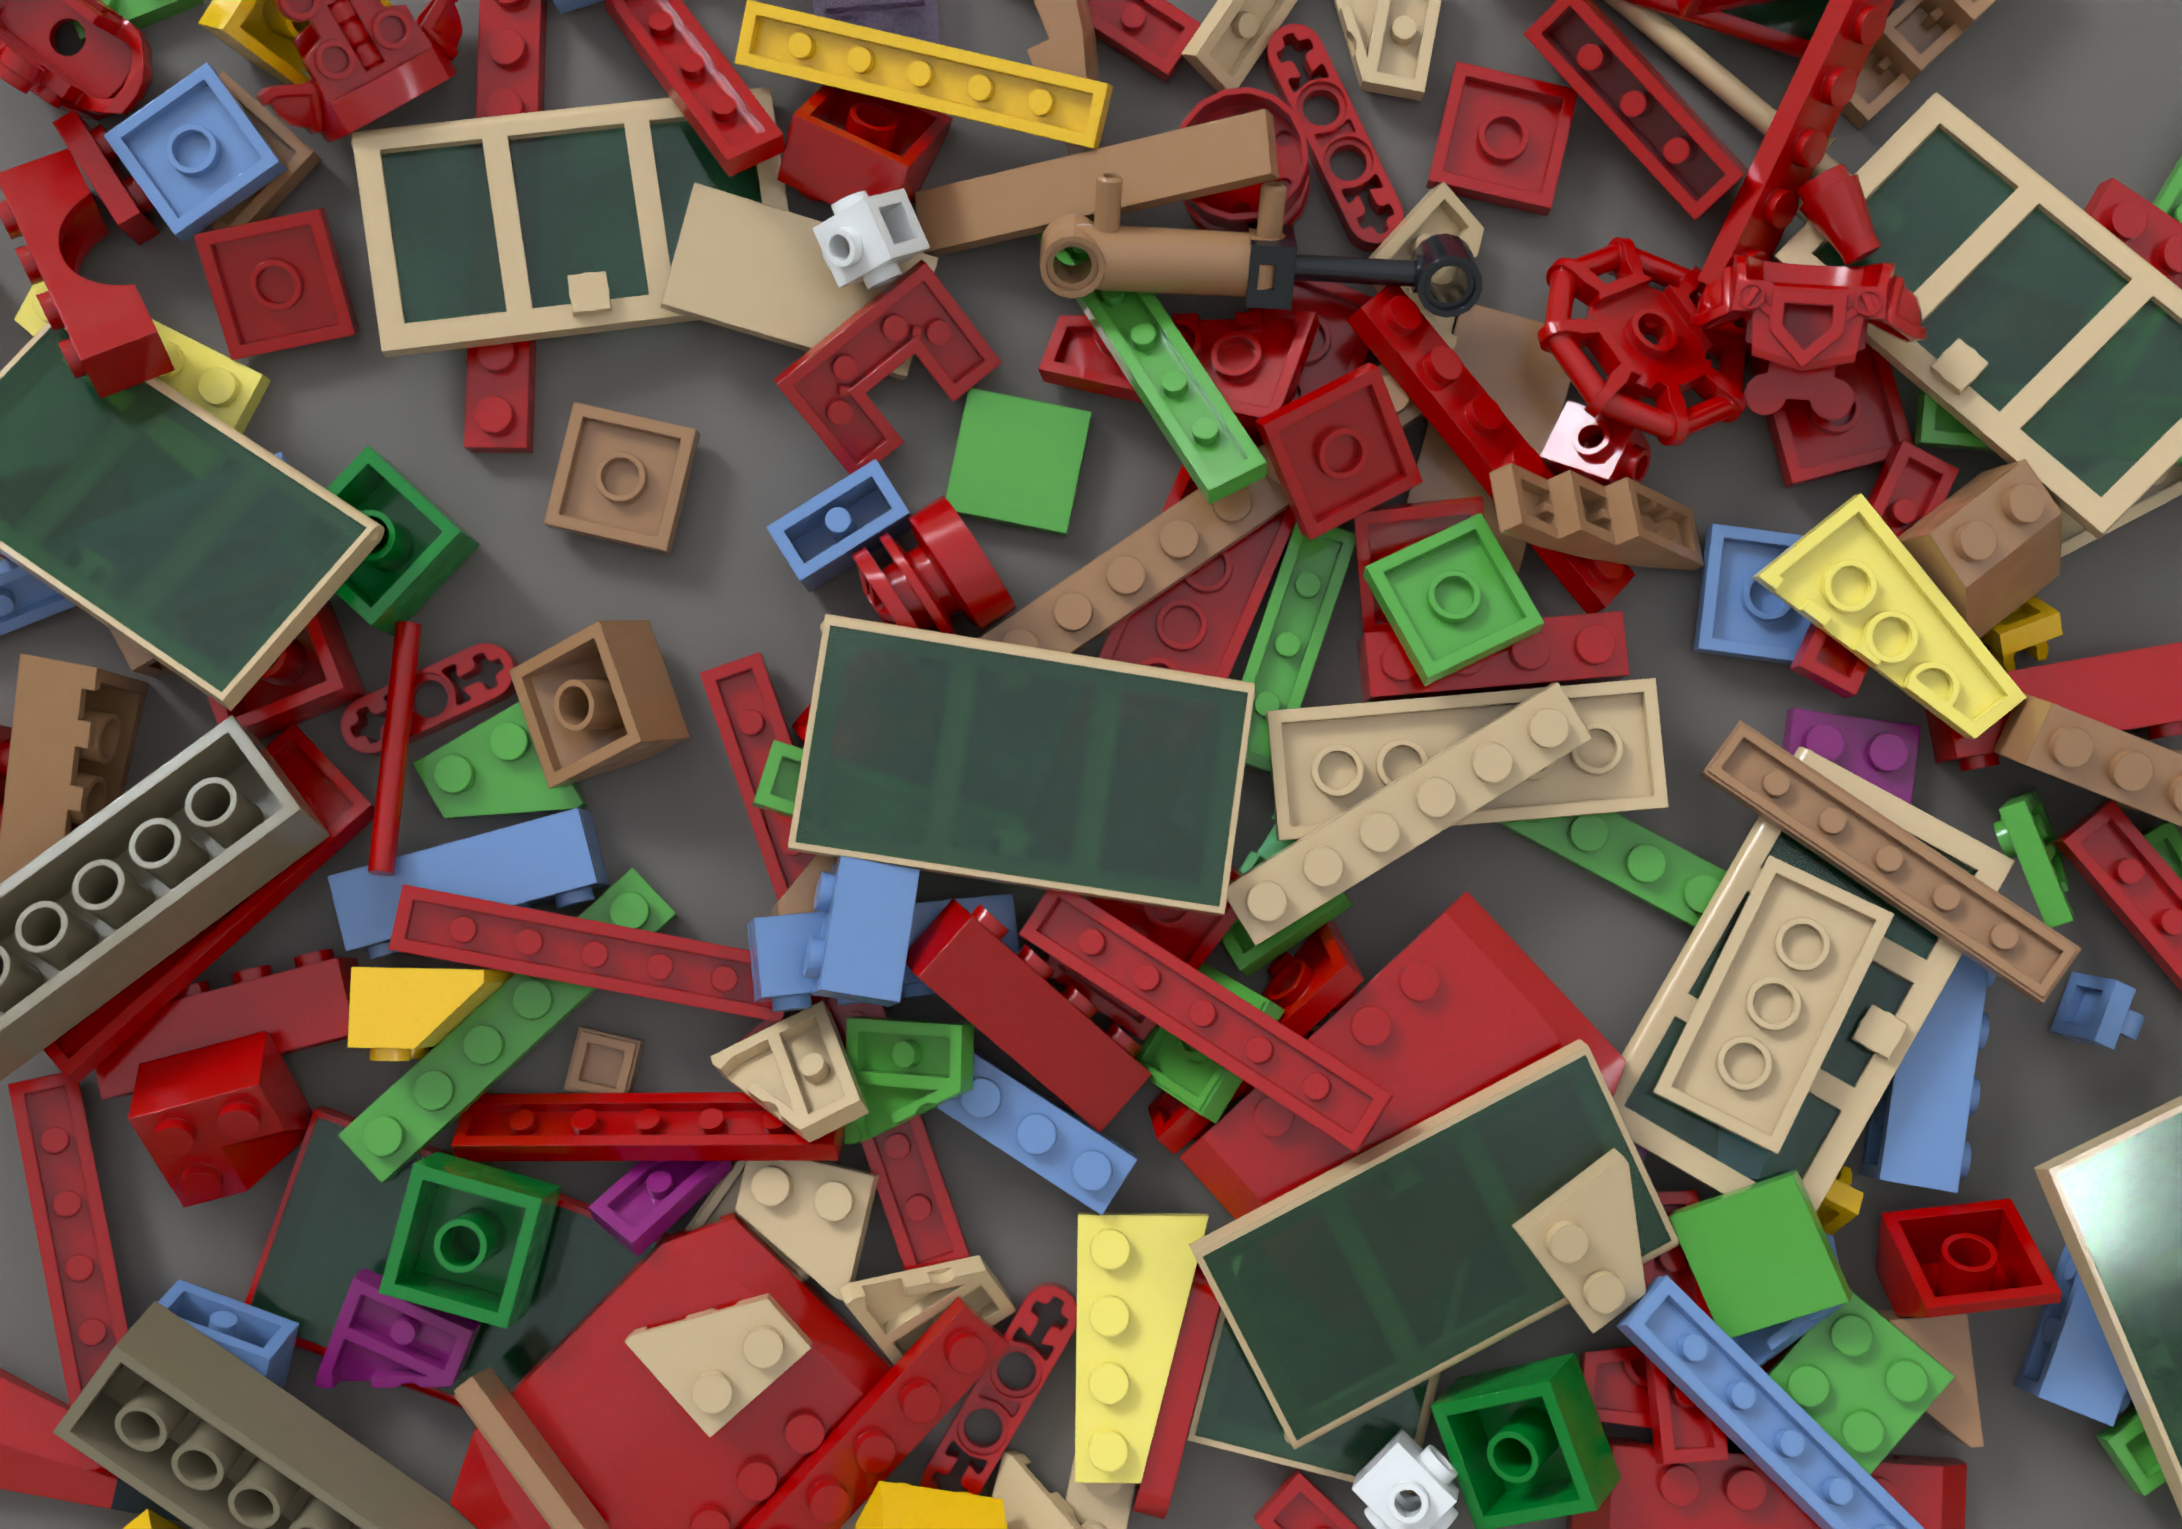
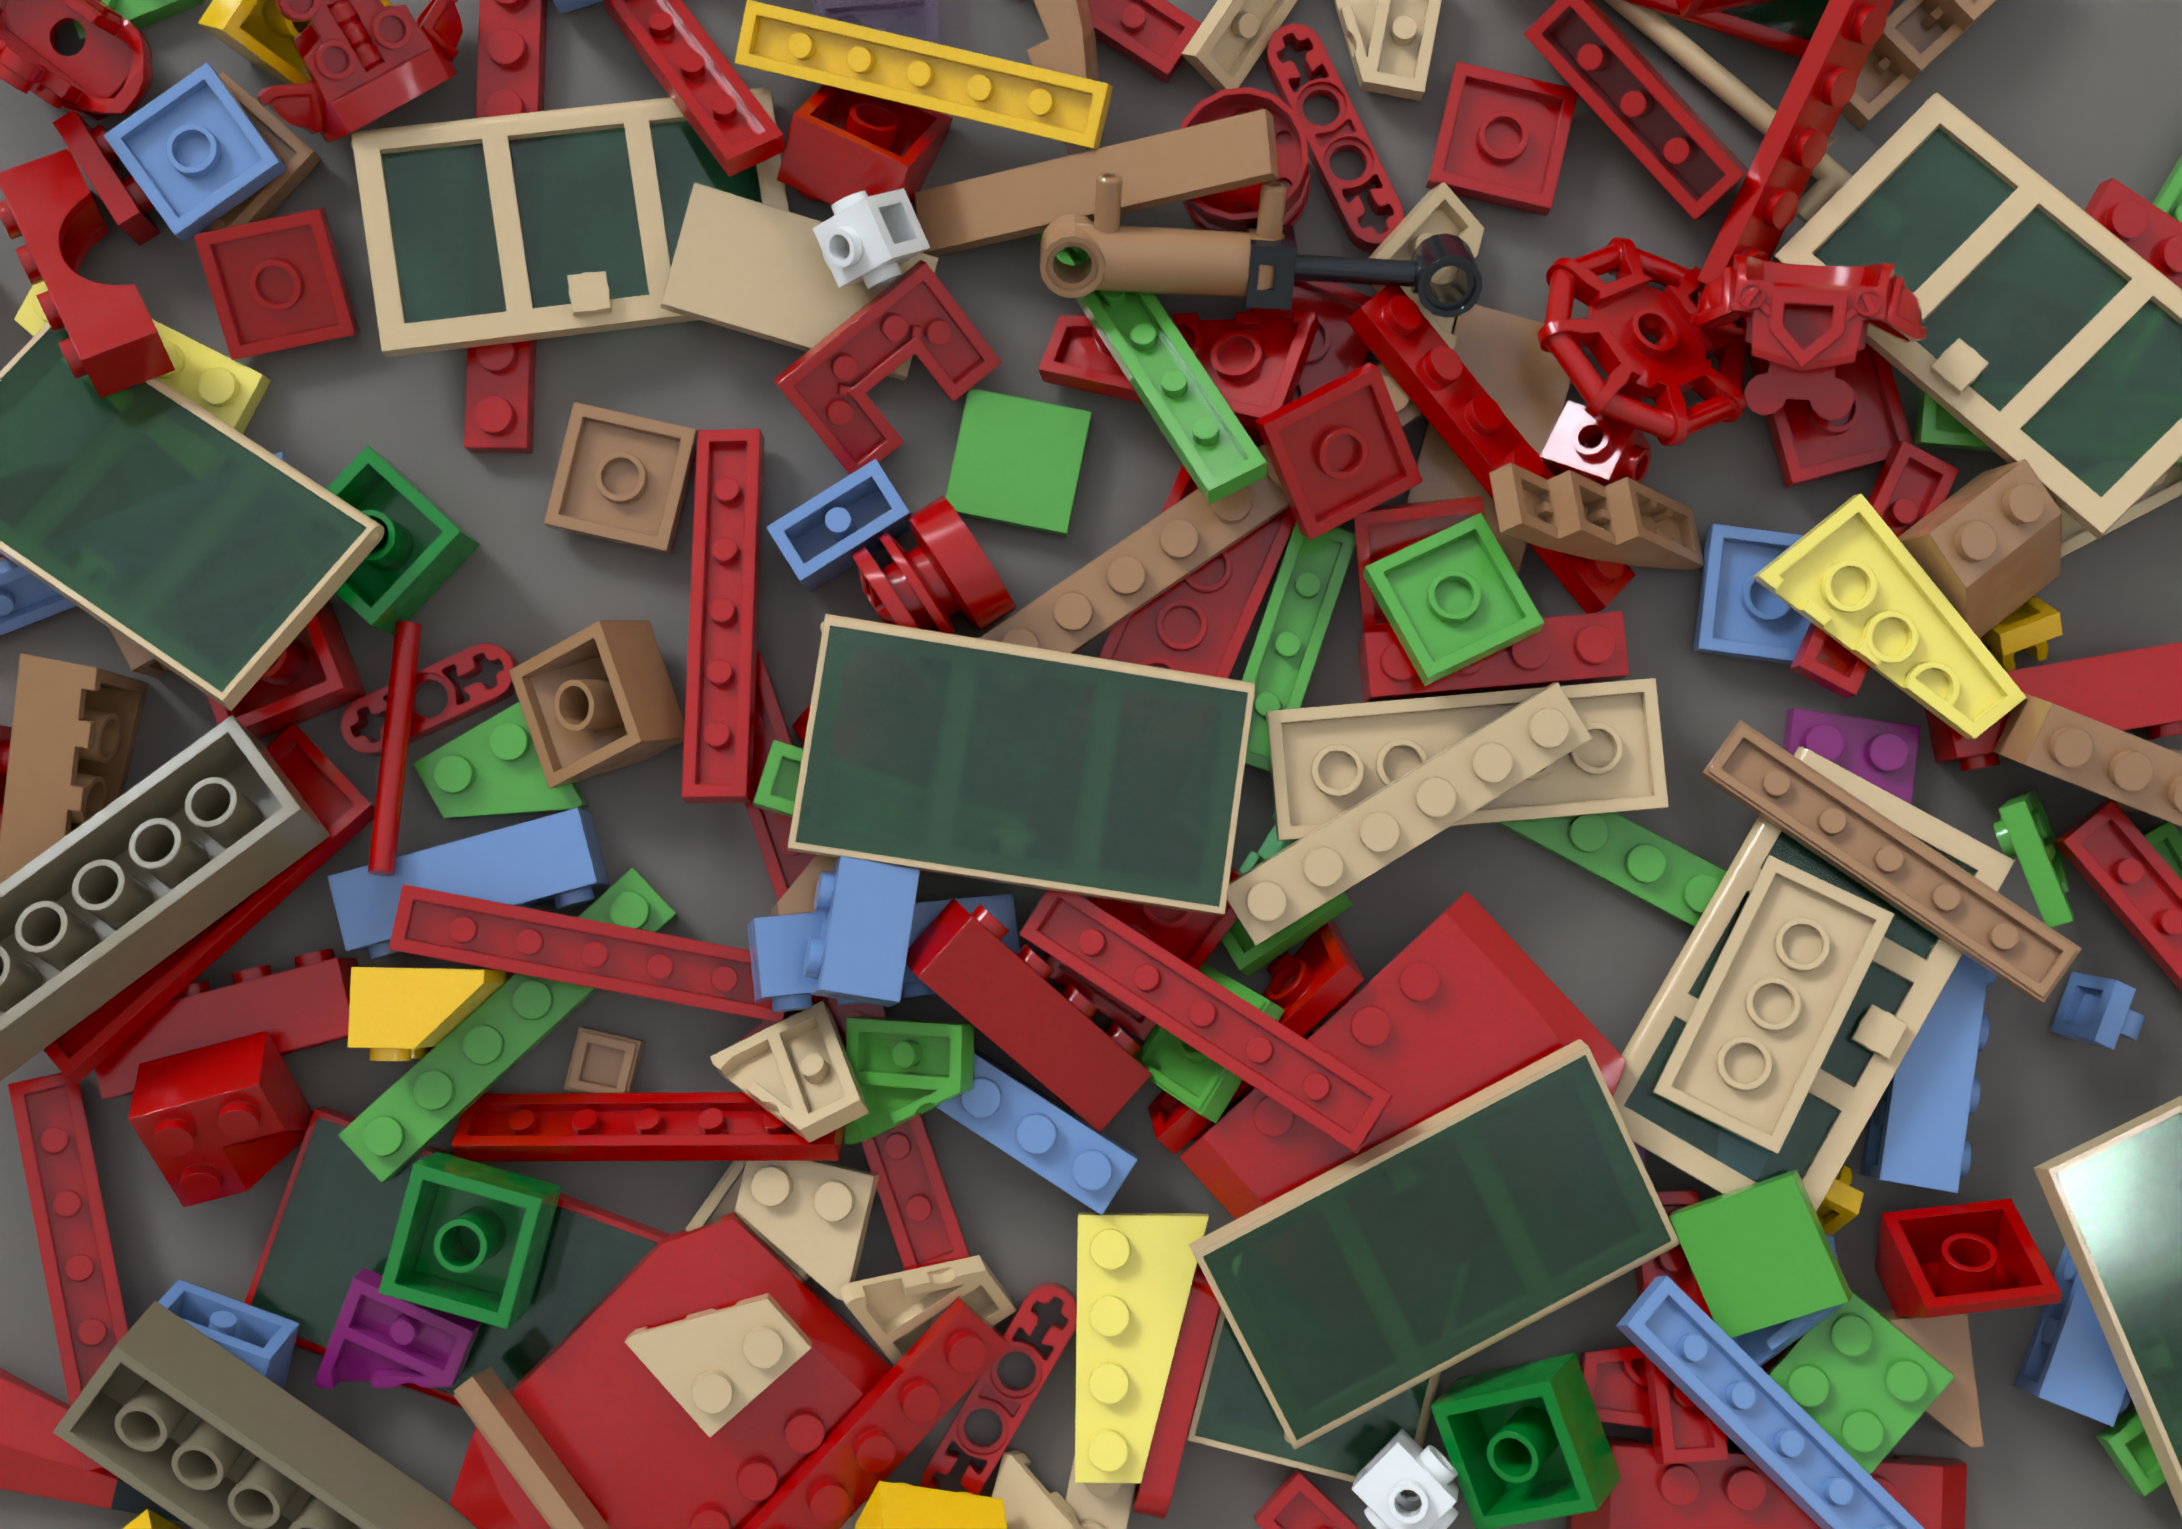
(654, 1198): magenta plate -> none
(723, 617): none -> red plate
(1590, 1241): tan wing -> none
(1840, 213): red cone -> none

